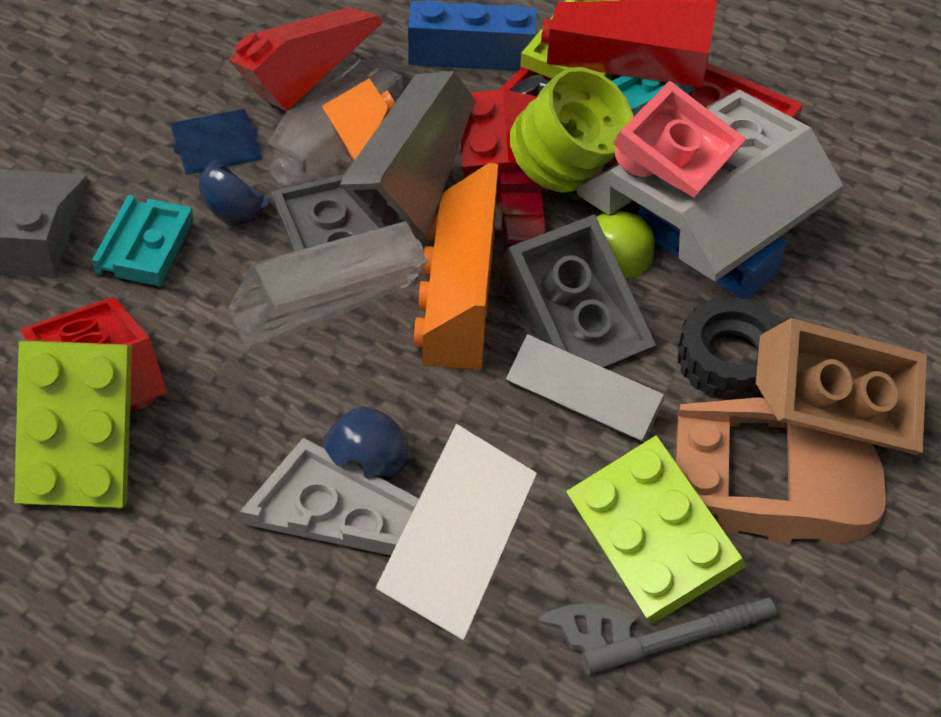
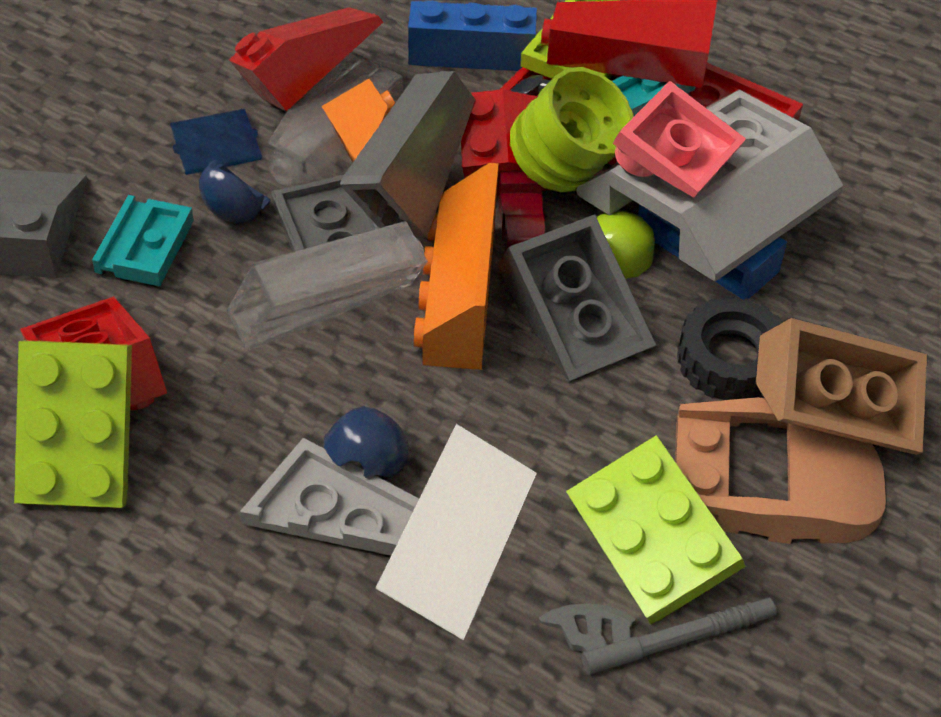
(586, 388): light grey tile -> none

